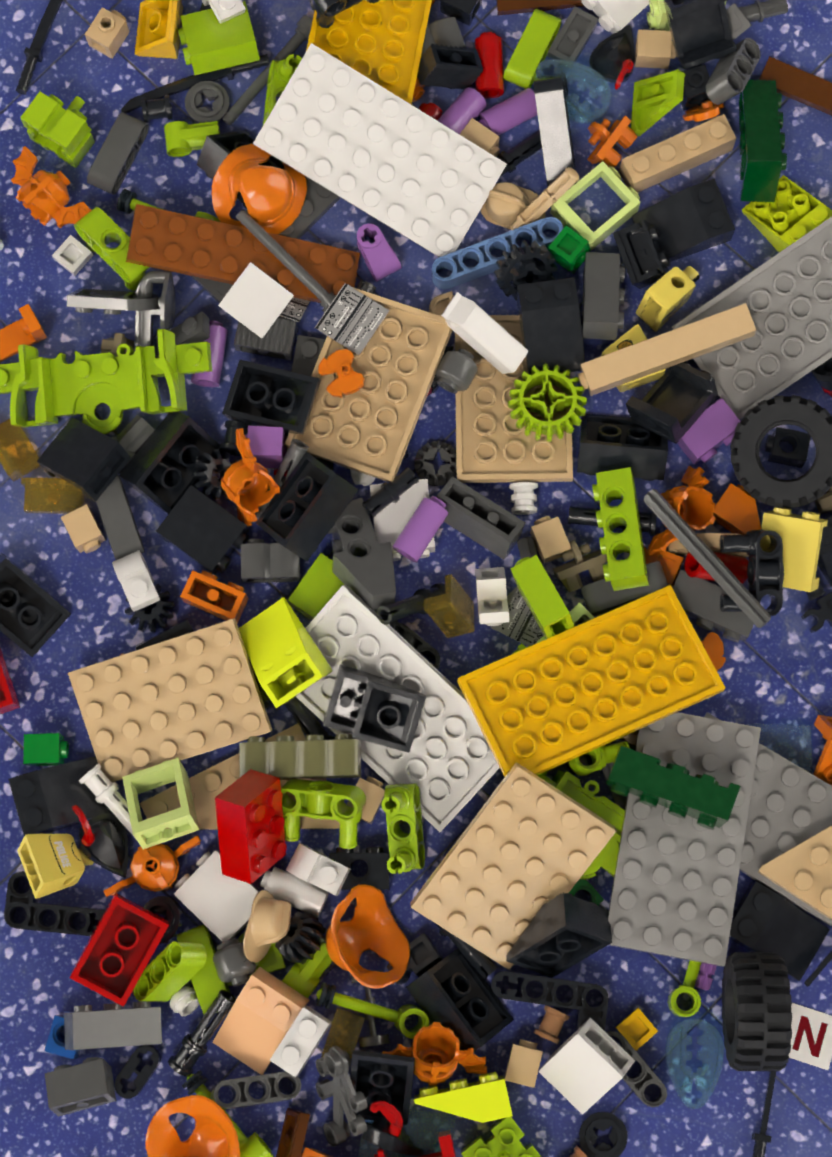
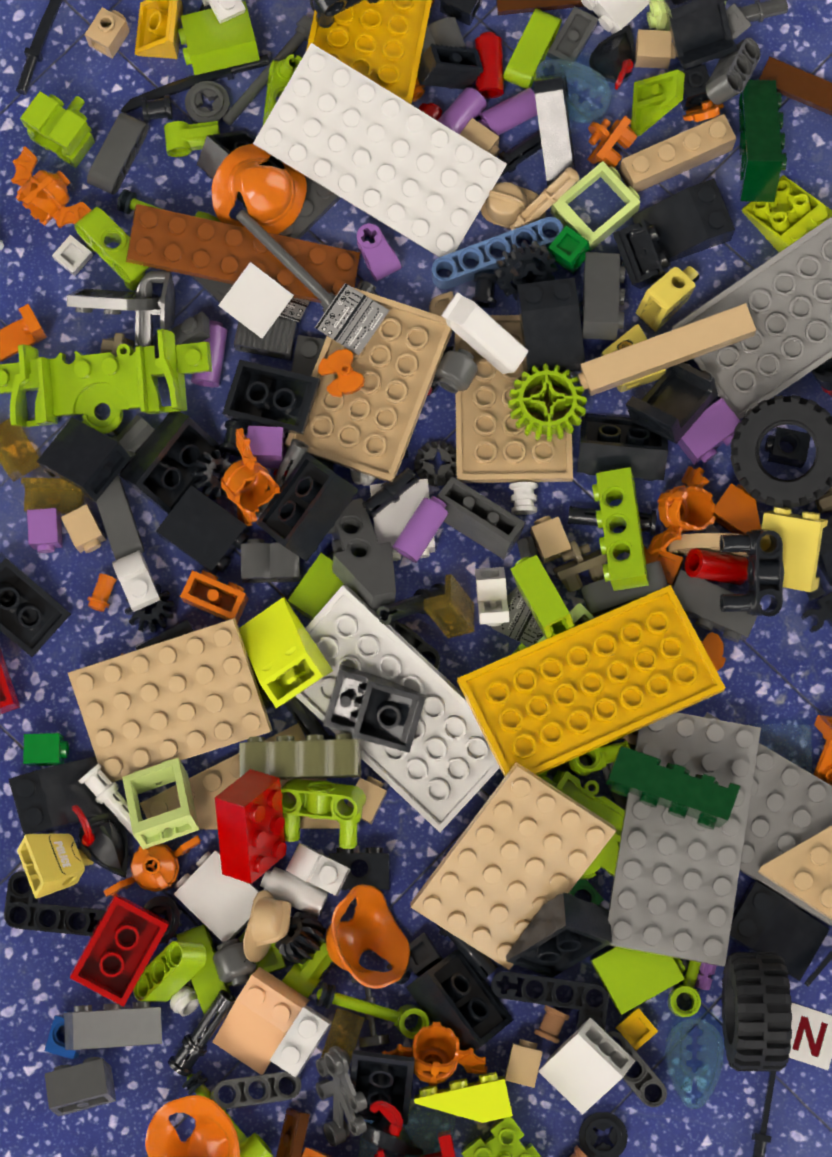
(44, 529): none -> medium lavender brick
(101, 593): none -> orange pin
(143, 1075): black beam -> none
(405, 849): lime piece -> none
(485, 290): none -> black bush
(636, 975): none -> lime brick
(707, 558): dark grey axle -> none

